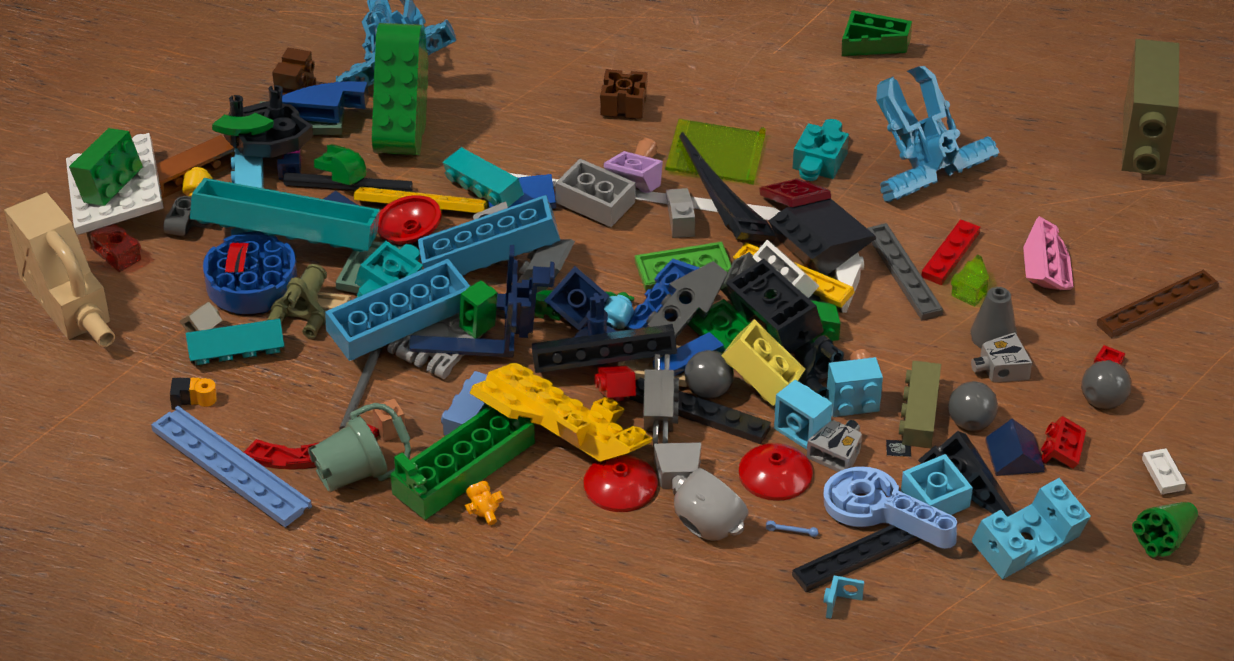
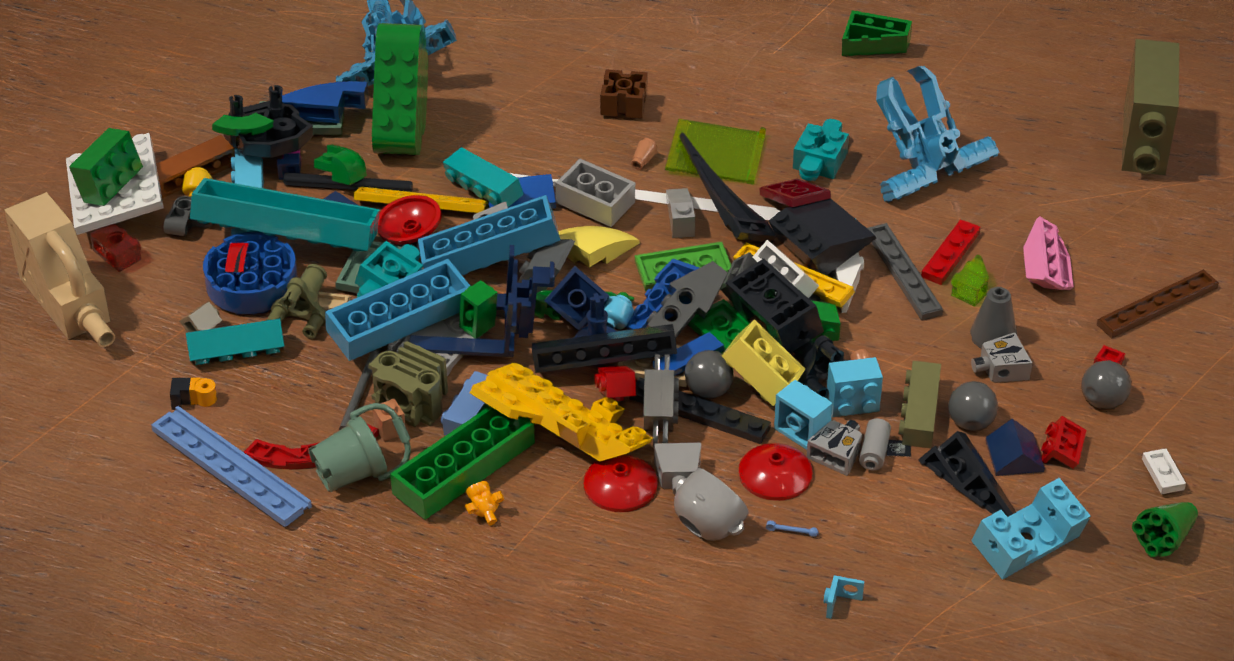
(294, 70): reddish brown brick -> none
(408, 473): green plate -> none
(413, 379): none -> olive piece
(597, 243): none -> light yellow brick
(637, 168): lavender slope -> none
(852, 557): black tile -> none
(875, 444): none -> light grey brick
(876, 508): light blue beam -> none
(938, 485): medium azure brick -> none

